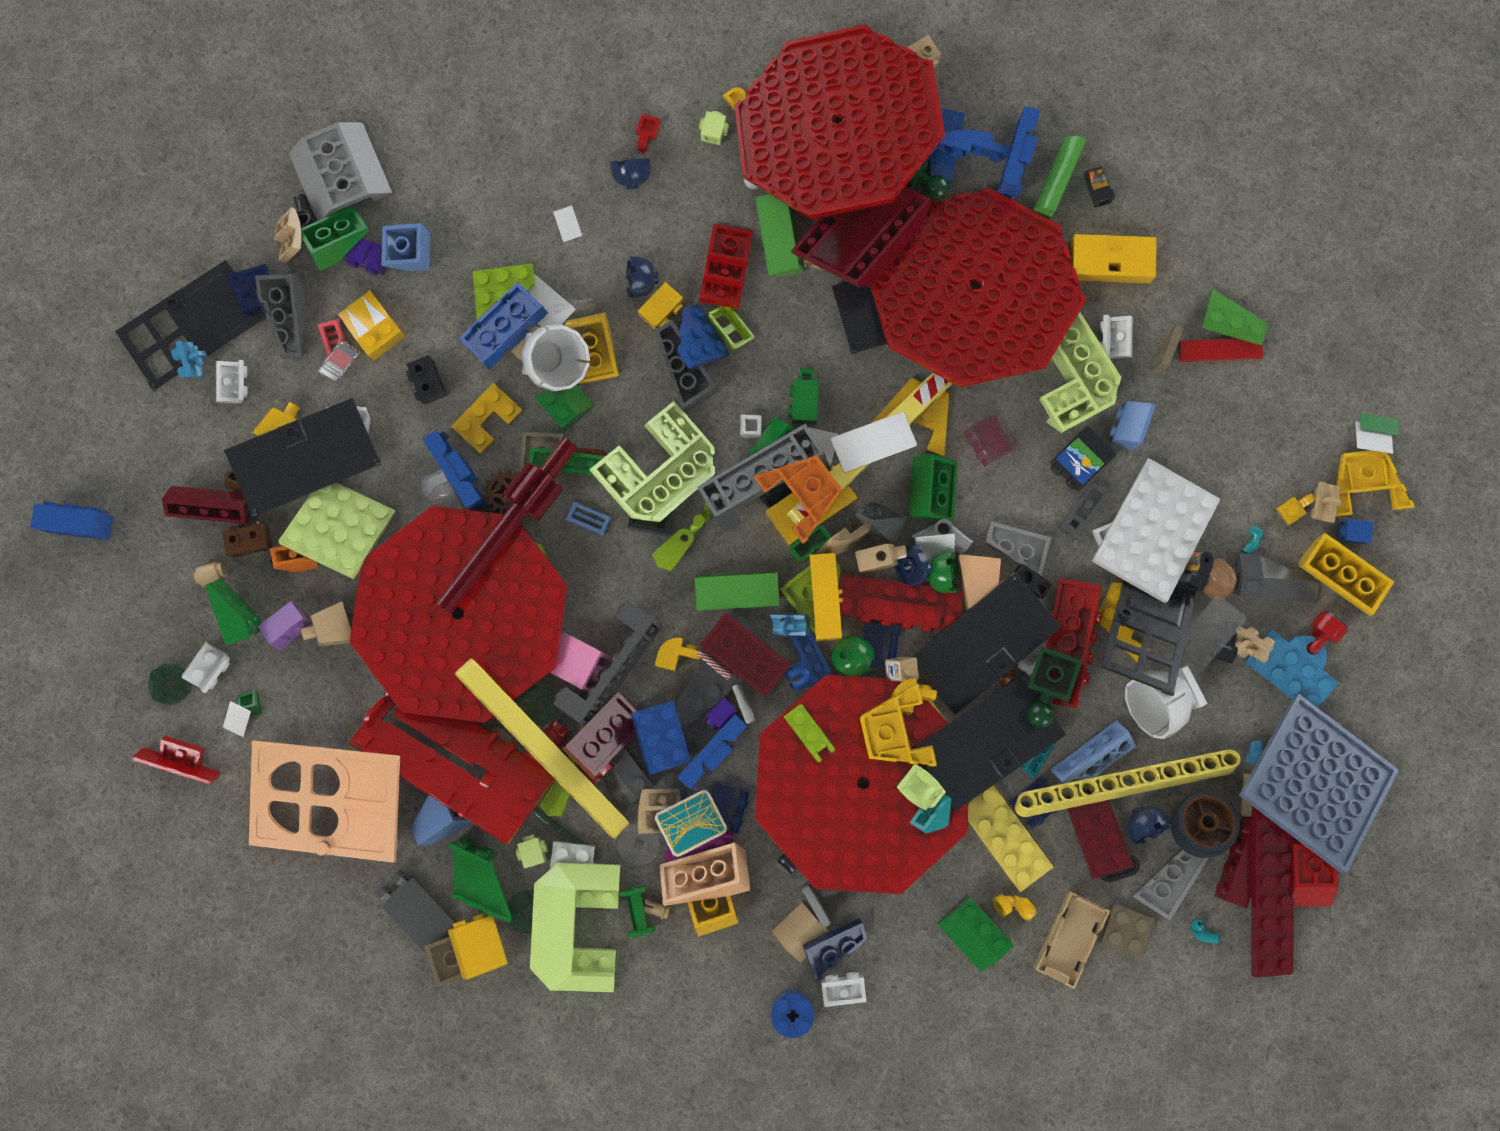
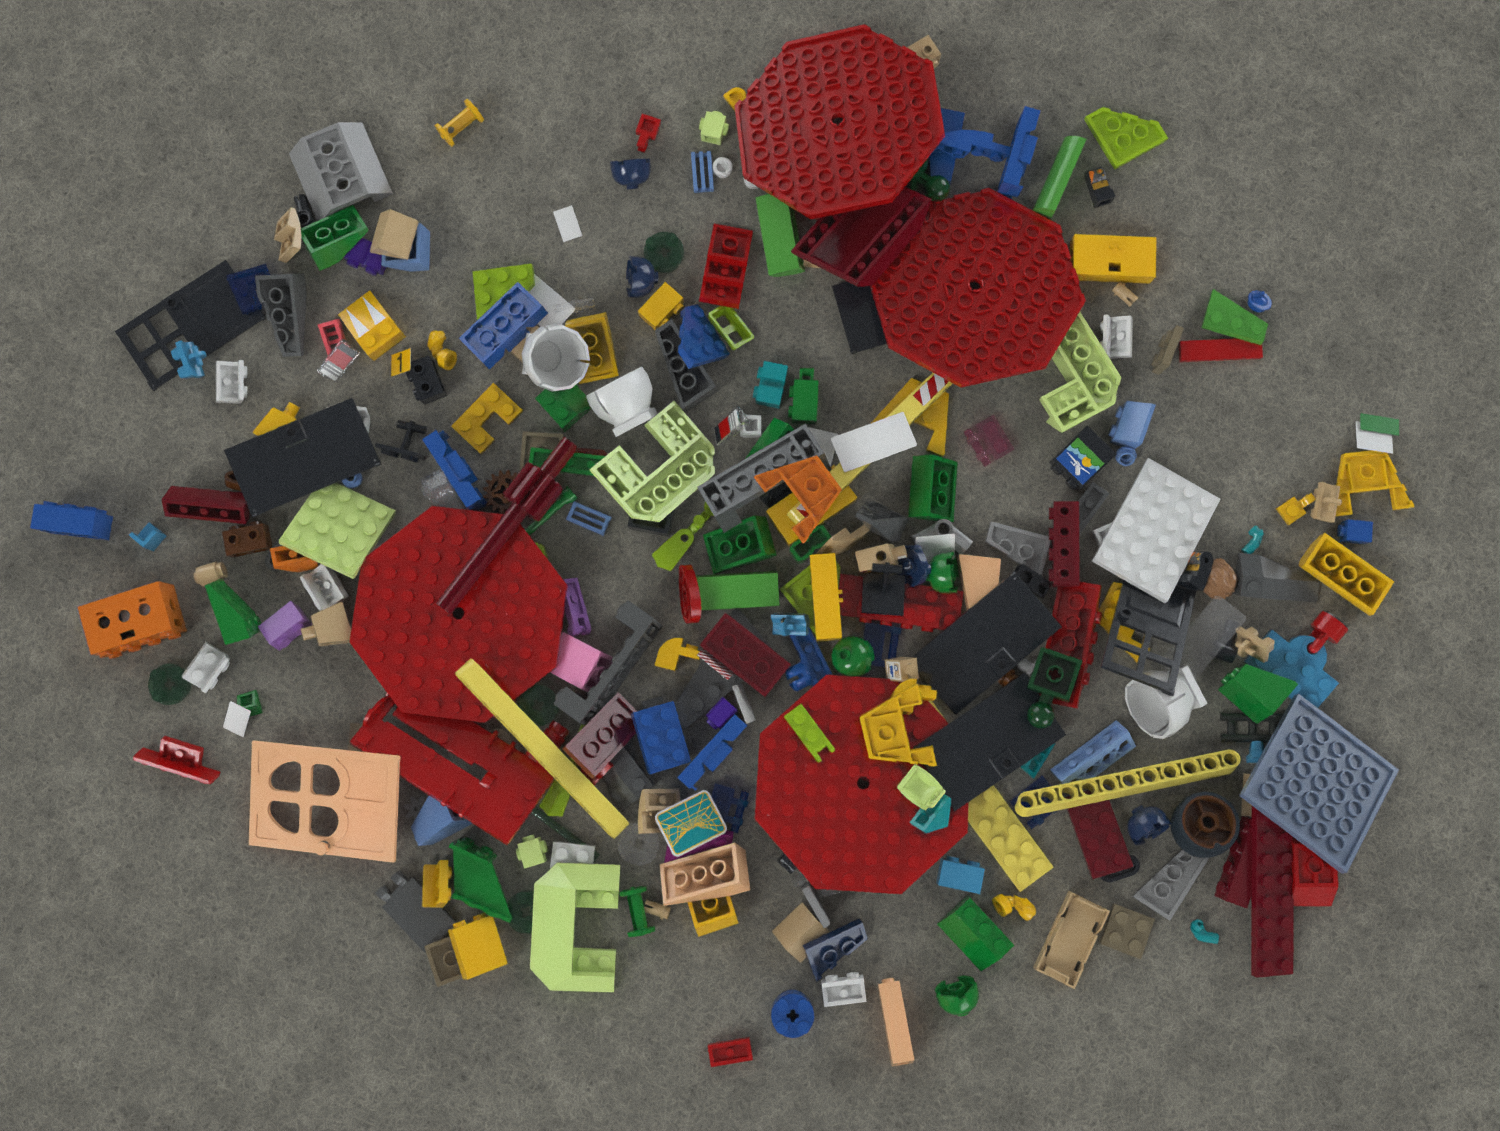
(132, 620): none -> orange piece
(149, 537): none -> dark azure panel
(324, 587): none -> white bracket
(354, 483): none -> medium blue plate
(394, 235): none -> tan slope
(400, 362): none -> yellow sticker
(403, 450): none -> black plate
(435, 884): none -> yellow bracket
(445, 357): none -> yellow arm
(459, 122): none -> yellow hose
(565, 498): none -> green piece
(576, 609): none -> medium lavender plate
(624, 401): none -> white plate
(669, 242): none -> clear green plate
(689, 594): none -> red piece
(701, 155): none -> medium blue tile
(722, 167): none -> white tile
(730, 426): none -> slope
(730, 1052): none -> red plate
(740, 545): none -> green slope
(771, 384): none -> teal brick
(883, 592): none -> black plate
(895, 1022): none -> light nougat slope
(958, 997): none -> green cylinder
(960, 875): none -> dark azure brick
(1065, 544): none -> dark red brick
(1124, 135): none -> lime plate
(1124, 293): none -> tan pin
(1126, 460): none -> medium blue plate
(1252, 735): none -> pearl dark grey bar
(1256, 691): none -> green slope
(1259, 301): none -> blue hat

